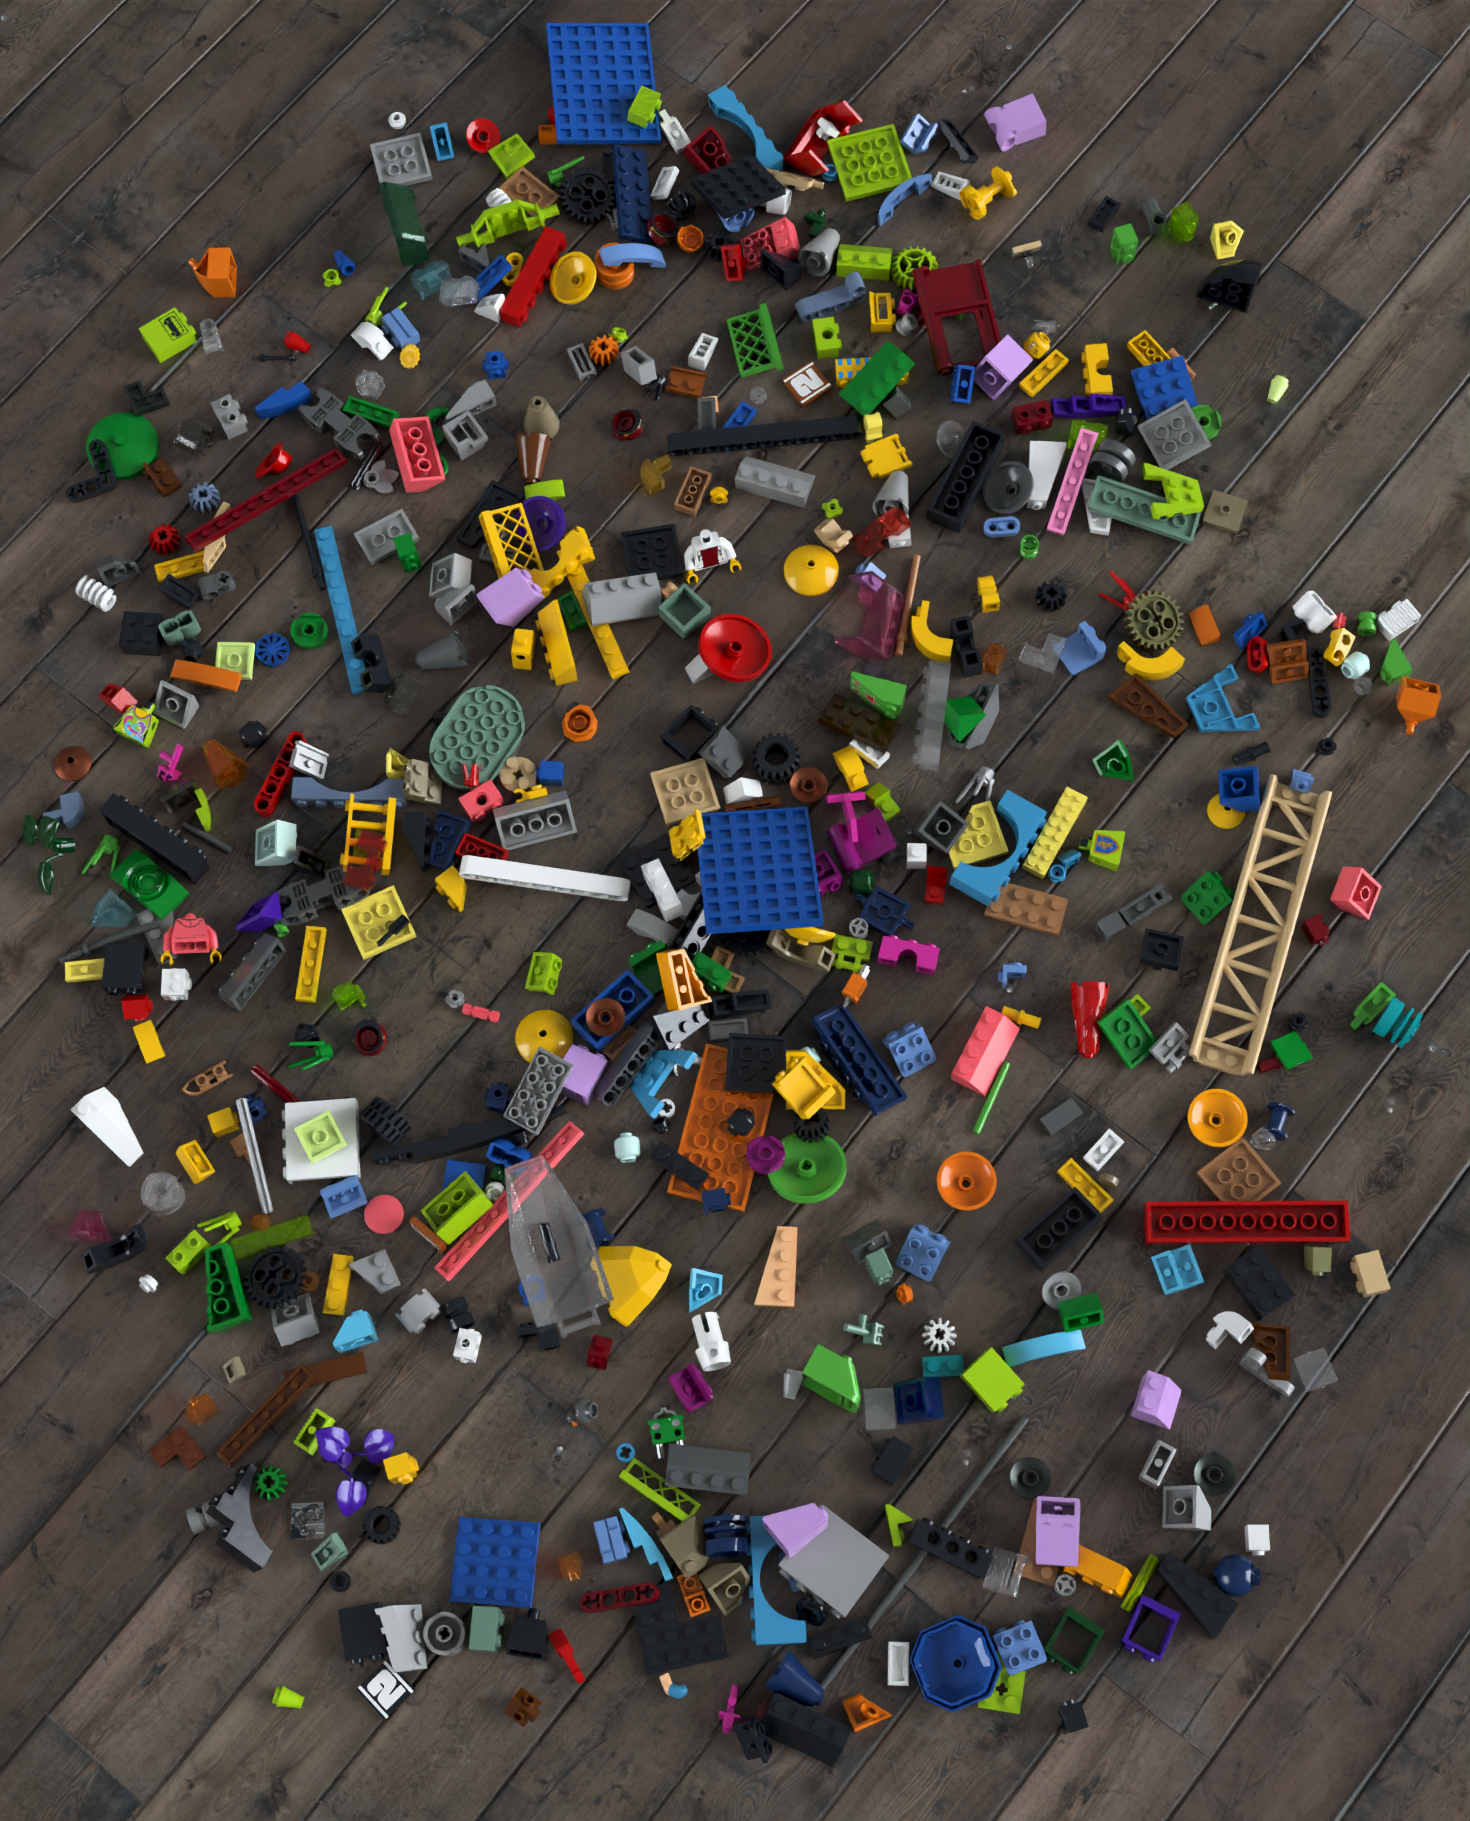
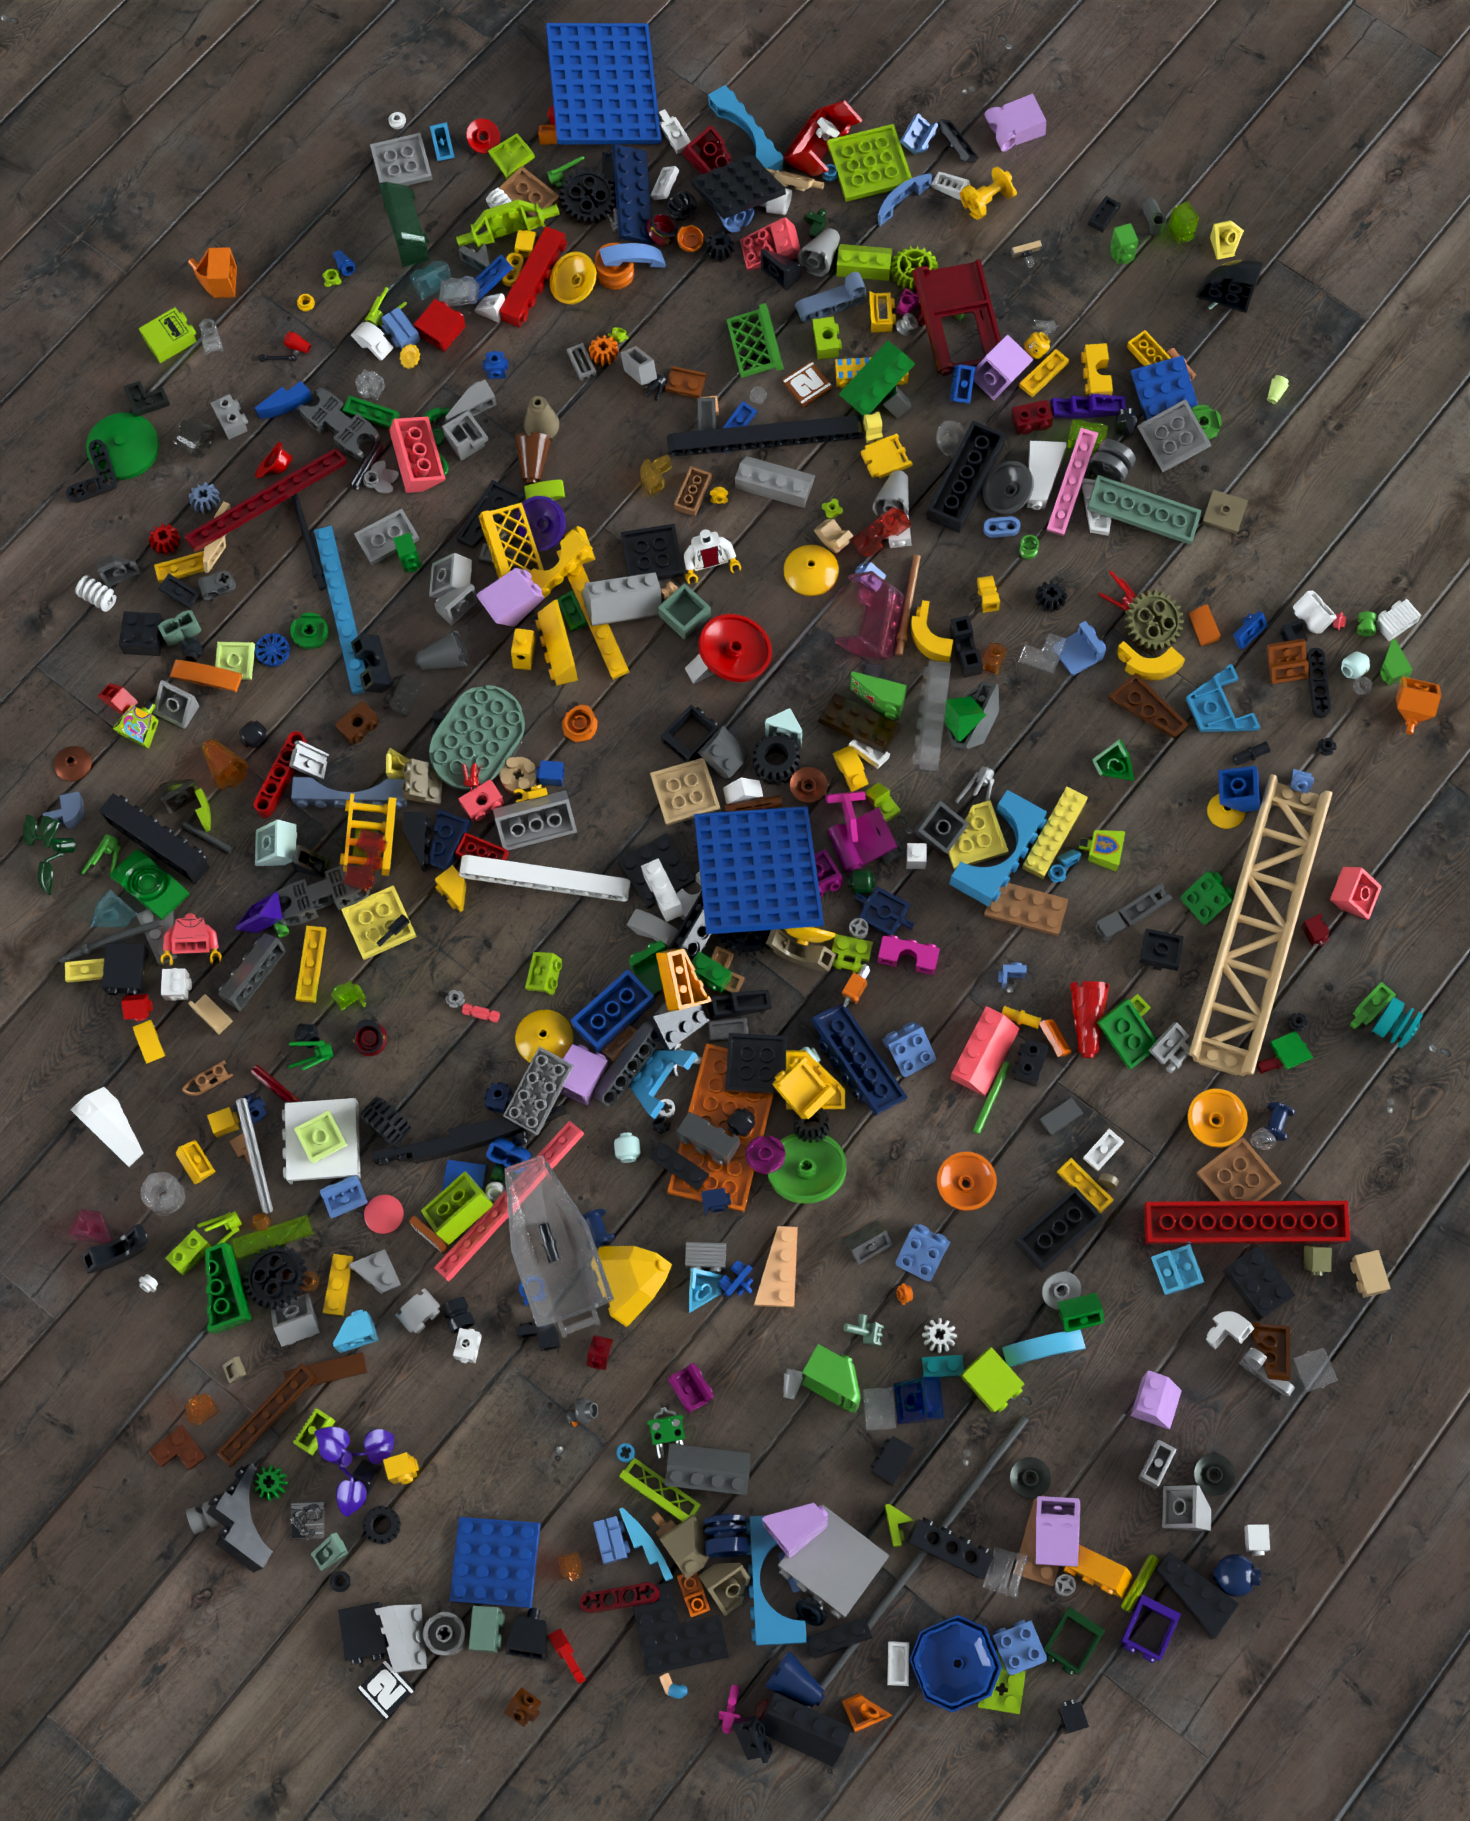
(162, 476): reddish brown bracket -> none
(169, 769): dark pink arm -> none
(211, 1014): none -> tan panel
(287, 1698): lime cone -> none
(305, 298): none -> yellow plate
(359, 713): none -> reddish brown brick
(440, 324): none -> red piece
(525, 243): none -> yellow brick
(601, 1009): copper dish -> none
(627, 424): dark red piece -> none
(644, 106): lime brick -> none
(687, 835): yellow plate -> none
(700, 362): white slope -> none
(705, 1256): none -> light grey brick
(708, 1139): none -> dark grey wedge
(712, 1350): white piece -> none
(733, 262): red slope -> none
(741, 1271): none -> blue hips
(785, 724): none -> light aqua slope
(879, 1267): sand green brick -> none
(935, 885): red slope -> none
(1030, 1063): none -> black brick
(1055, 1037): none -> orange tile
(1181, 492): lime wing -> none
(1257, 655): red plate -> none
(1339, 646): yellow leg -> none

